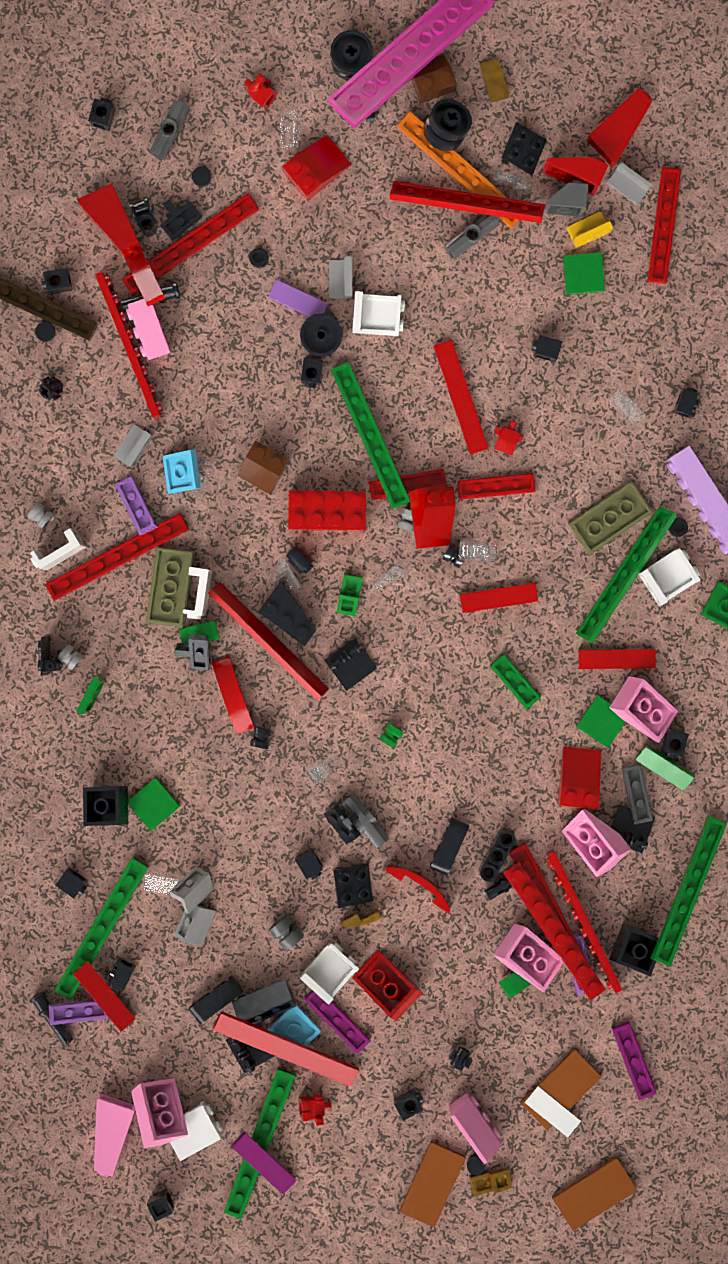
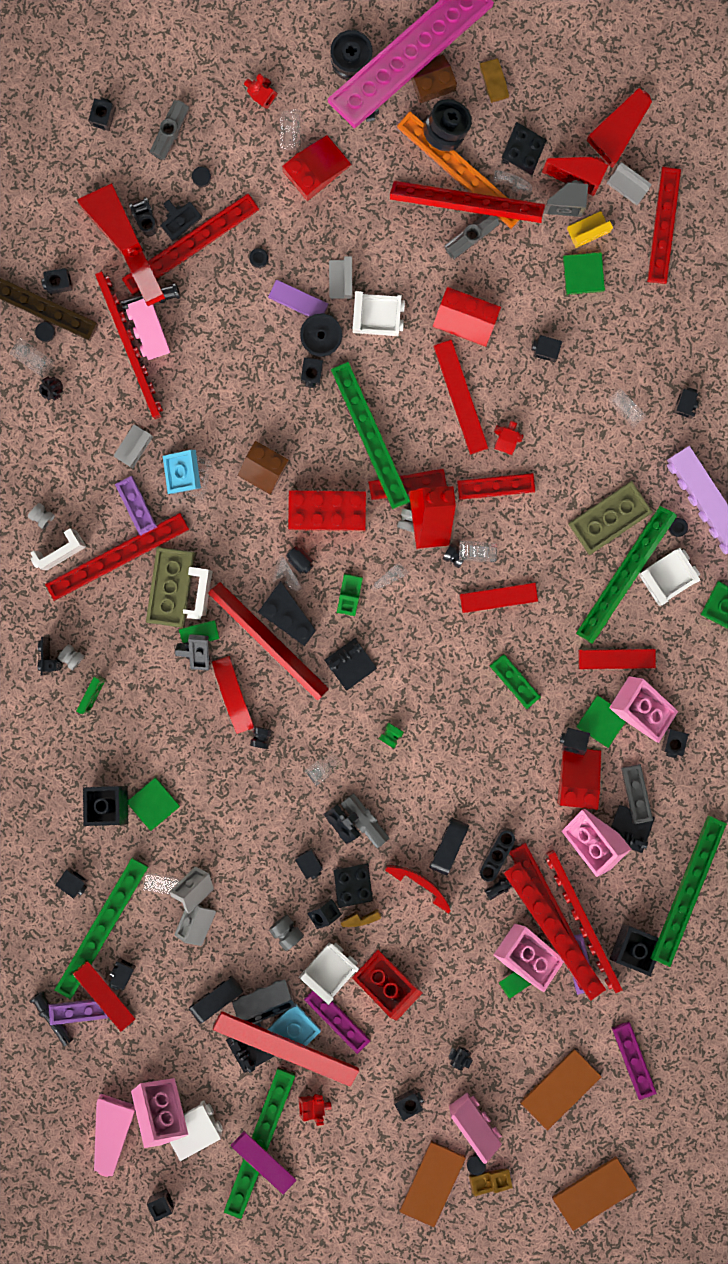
(32, 358): none -> clear brick
(324, 914): none -> black brick
(466, 316): none -> slope
(552, 1111): white sticker -> none
(574, 741): none -> black brick
(665, 767): tile -> none

